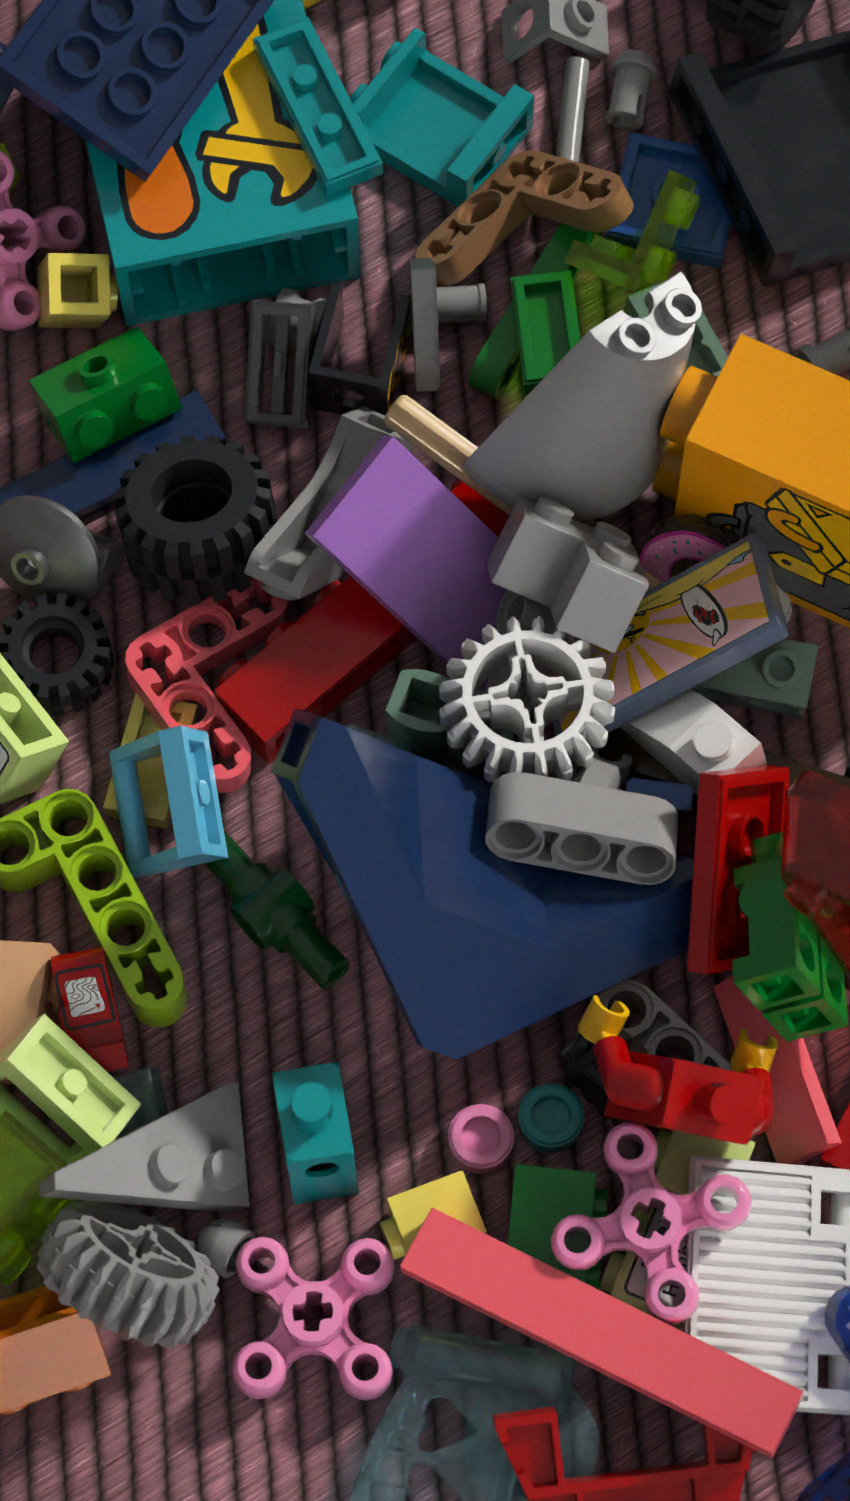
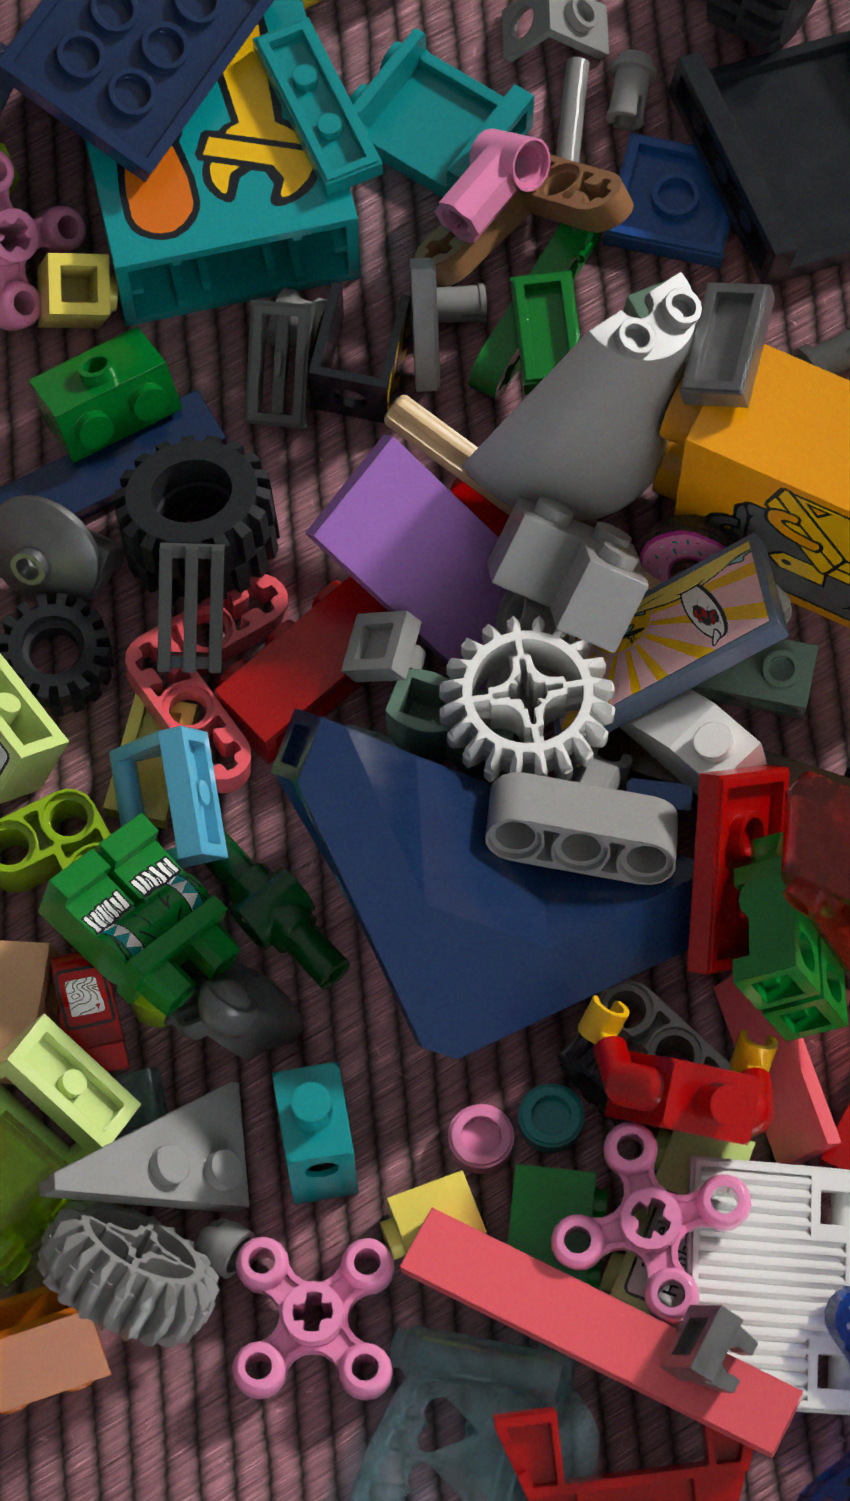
(140, 917): none -> green hips
(189, 658): none -> dark grey tile
(238, 1011): none -> dark grey head
(286, 557): light grey arch -> none
(383, 647): none -> light grey tile
(497, 170): none -> bright pink piece
(652, 258): clear neon green bracket -> none
(702, 1344): none -> flat silver tile
(727, 344): none -> flat silver tile

